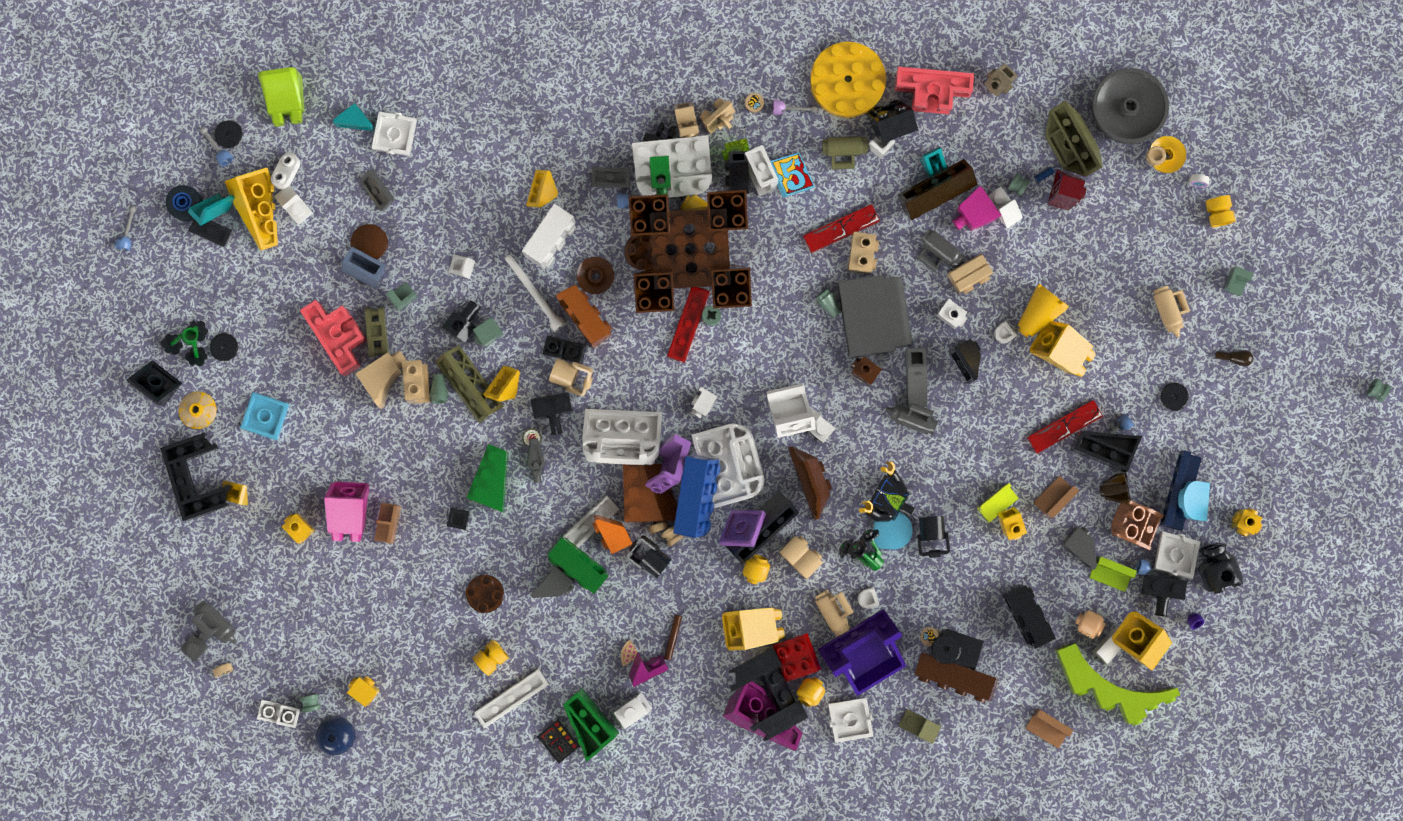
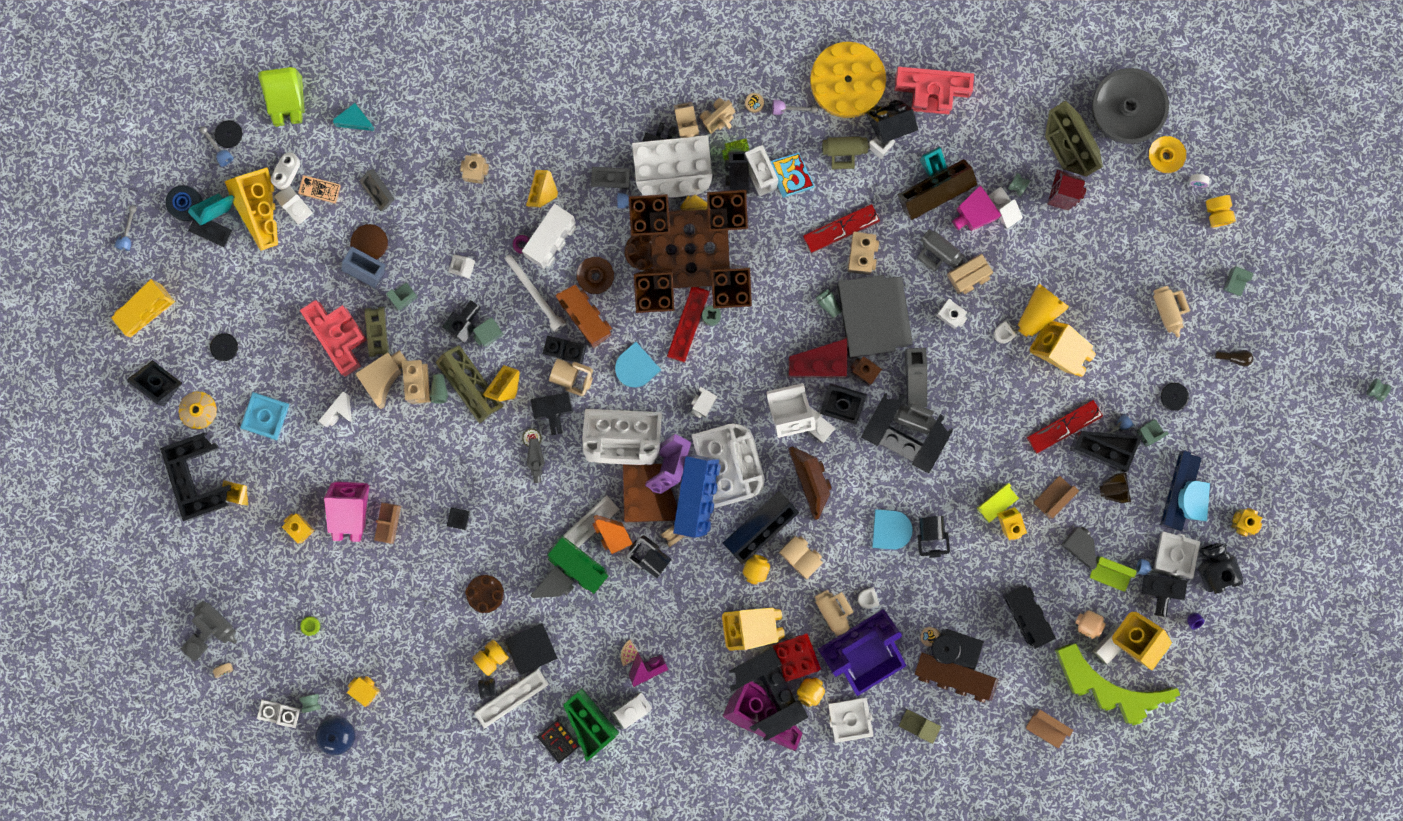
(142, 308): none -> yellow wedge
(190, 336): black plant -> none
(310, 626): none -> lime tile
(319, 189): none -> light nougat tile
(341, 406): none -> white slope
(394, 133): white plate -> none
(477, 174): none -> tan brick
(487, 688): none -> black wheel
(490, 480): green wedge -> none
(517, 240): none -> magenta plate
(530, 649): none -> black slope
(635, 367): none -> medium azure tile
(658, 527): tan tile -> none
(660, 169): green torso -> none
(673, 637): reddish brown piece -> none
(742, 528): medium lavender tile -> none
(821, 362): none -> dark red wedge
(843, 403): none -> black slope
(858, 548): plant -> none
(888, 498): torso -> none
(922, 454): none -> black wedge
(967, 359): black slope -> none
(1000, 80): dark tan brick -> none
(1046, 173): blue piece -> none
(1136, 524): nougat slope -> none
(1151, 433): none -> sand green panel
(1155, 155): tan tile -> none

